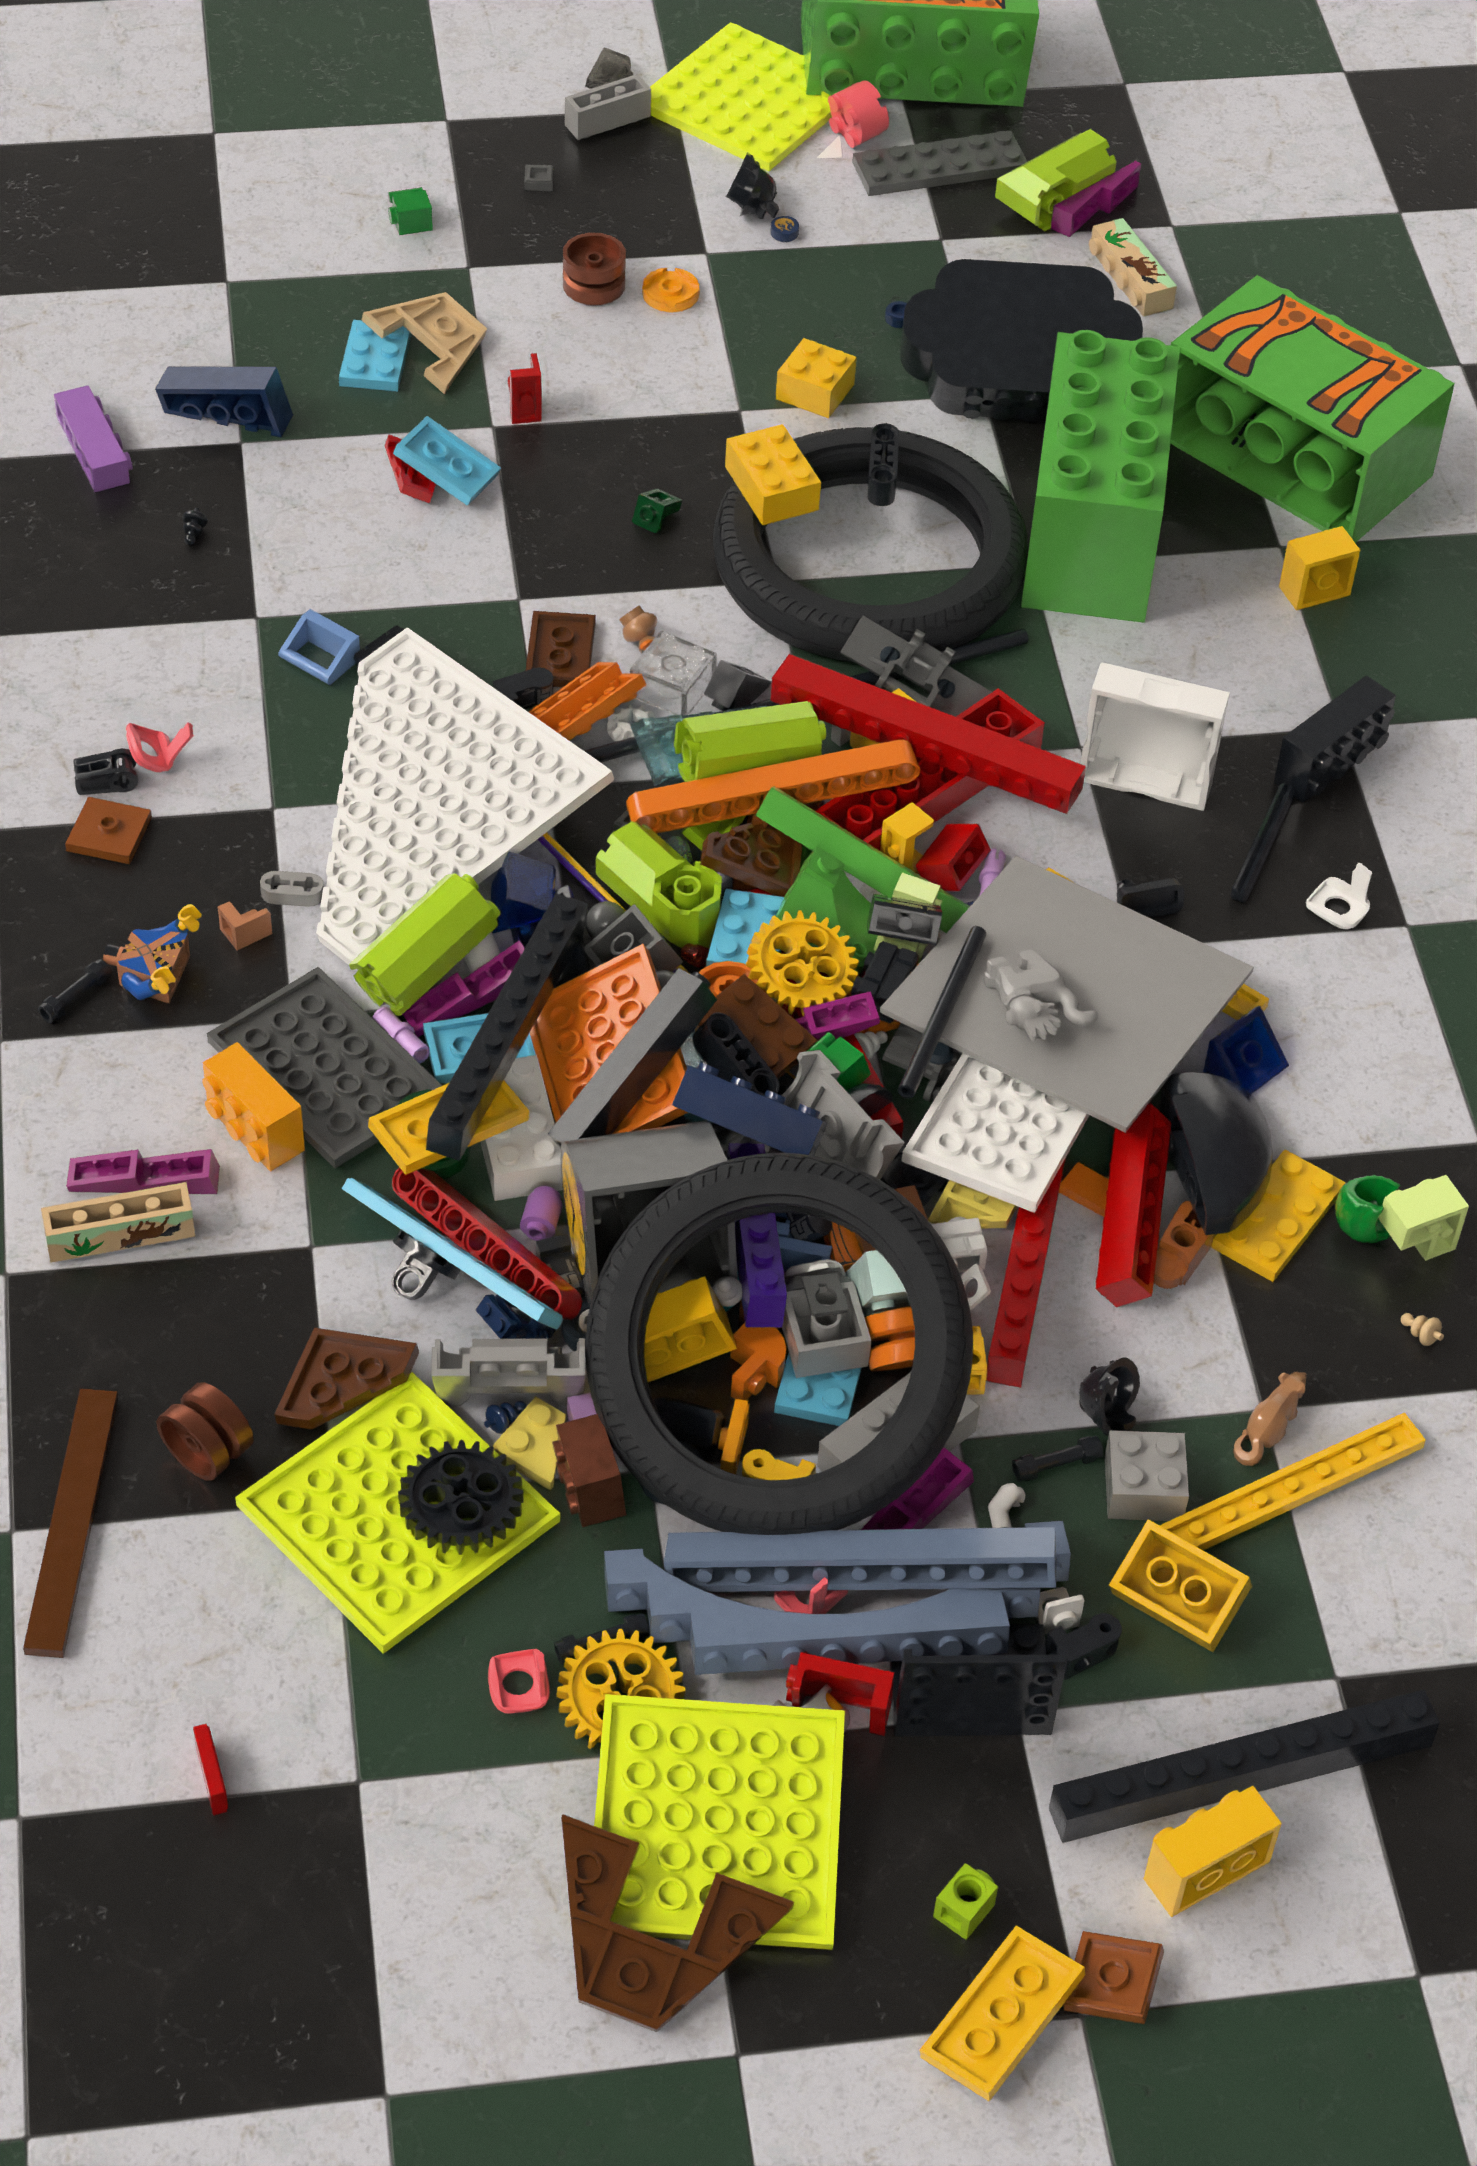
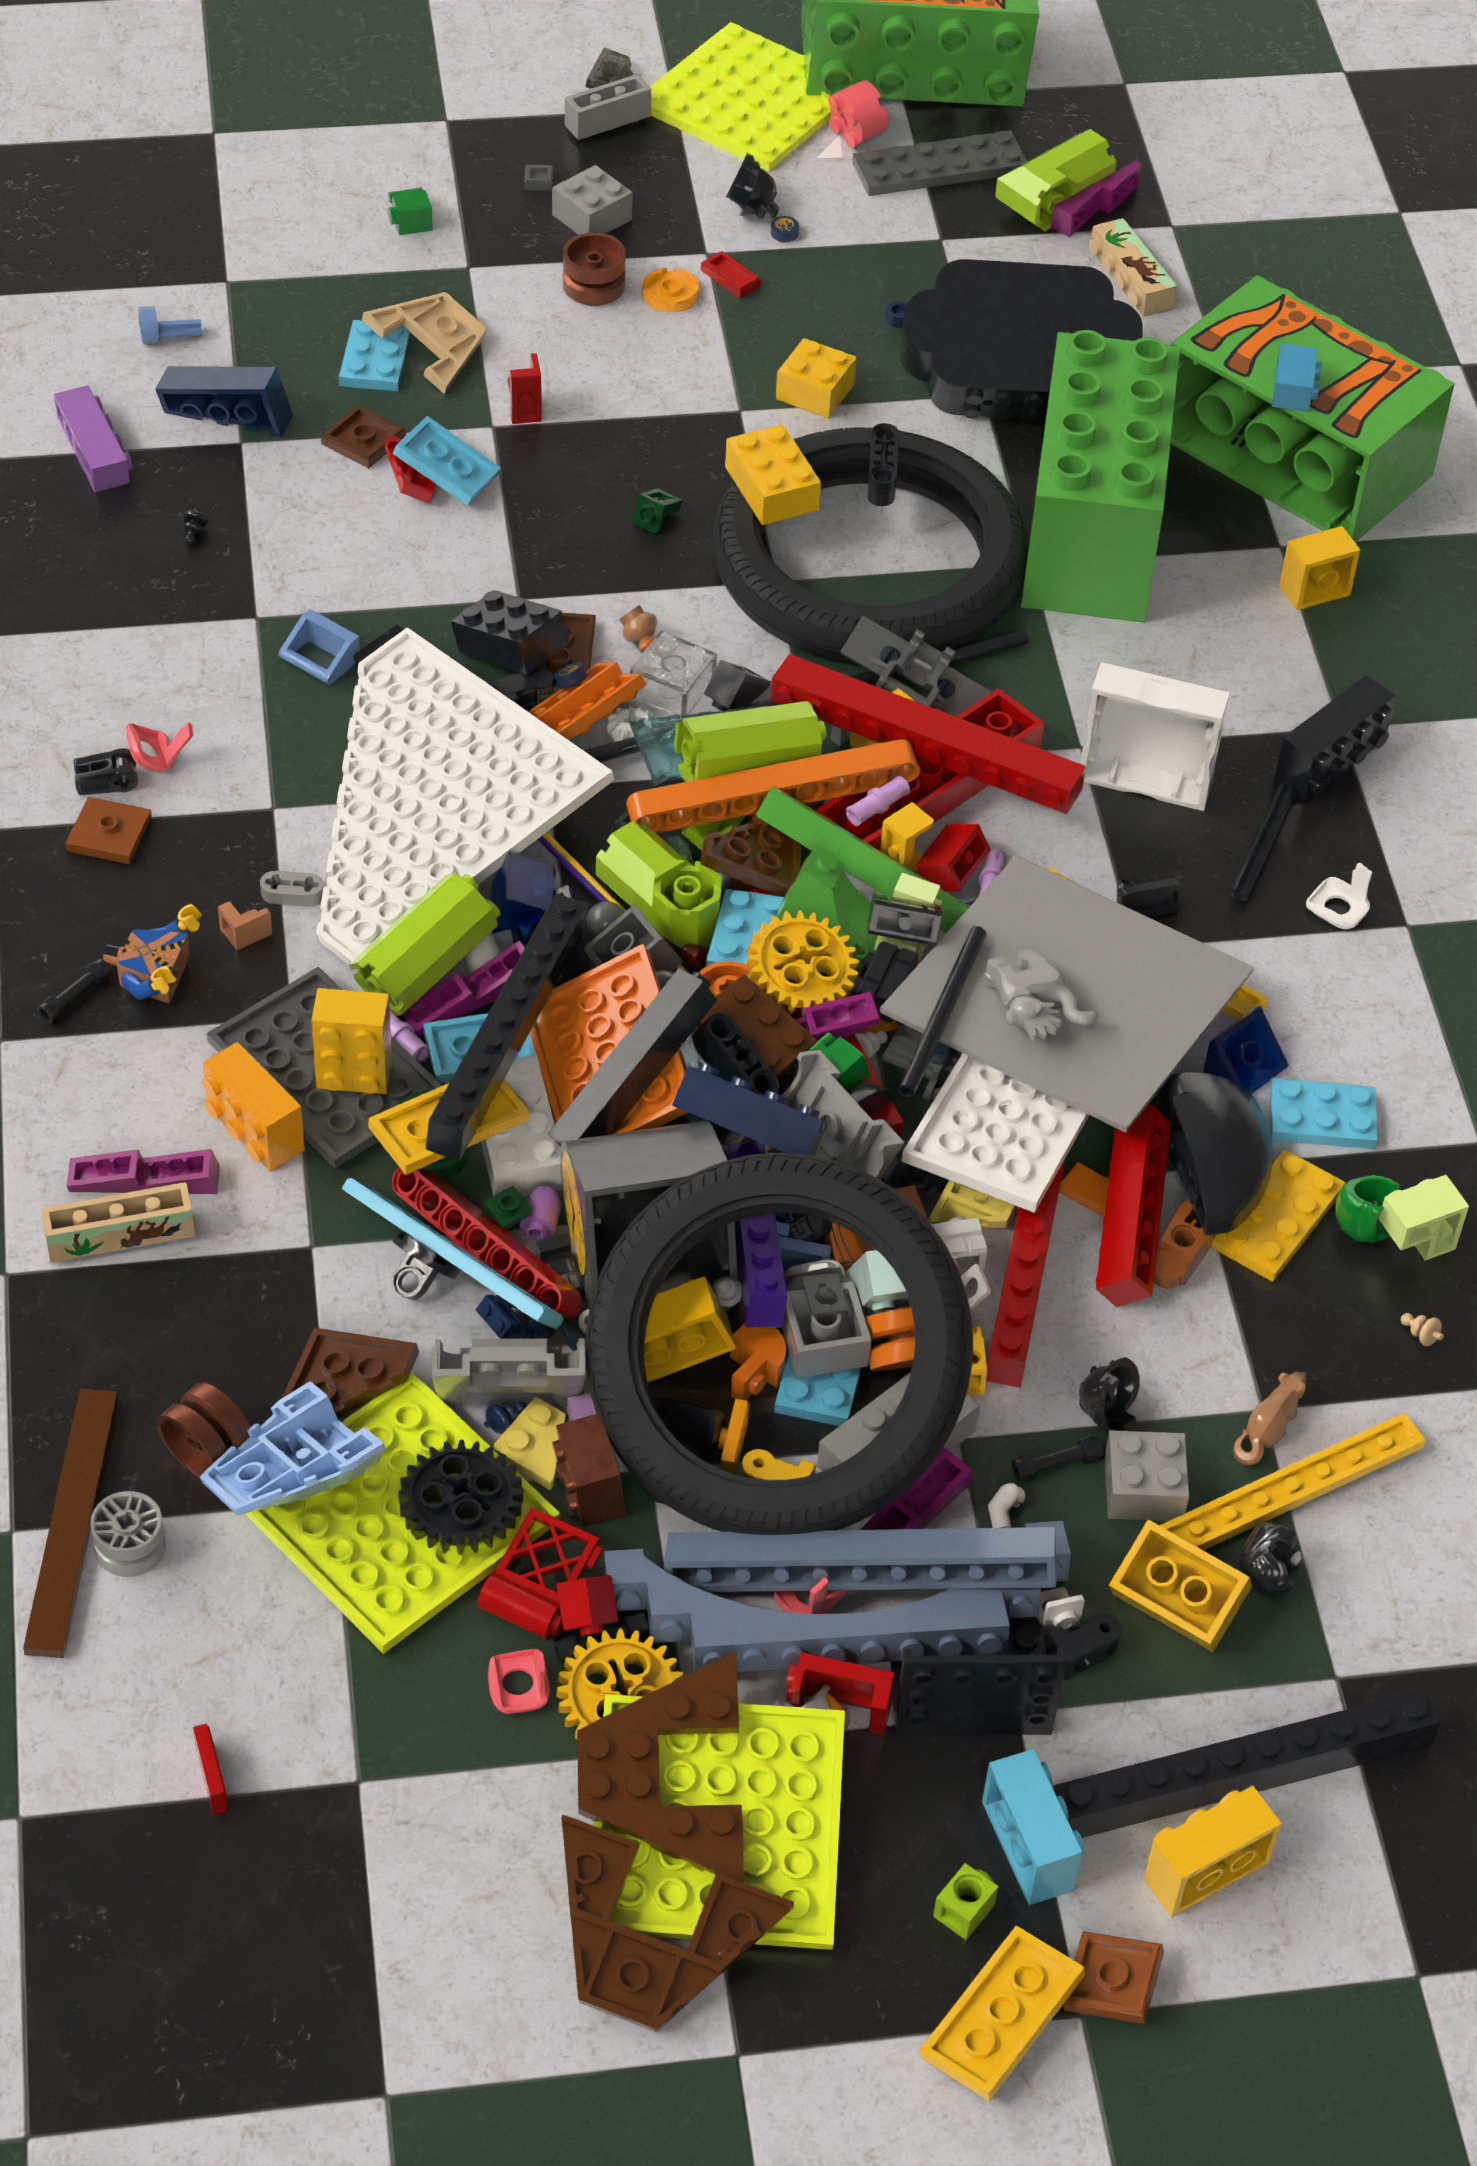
(128, 1533): none -> light grey wheel
(152, 329): none -> medium blue piece
(292, 1455): none -> light blue wedge
(352, 1041): none -> yellow brick
(361, 436): none -> reddish brown tile
(507, 1208): none -> dark green bracket
(510, 632): none -> black brick
(524, 1601): none -> red piece
(570, 675): none -> dark blue tile
(587, 1604): none -> red brick
(592, 202): none -> light grey brick
(622, 1770): none -> reddish brown wing
(730, 274): none -> red tile
(877, 800): none -> lavender pin
(1032, 1826): none -> medium azure brick
(1270, 1559): none -> black hair
(1295, 377): none -> dark azure piece
(1323, 1113): none -> medium azure plate

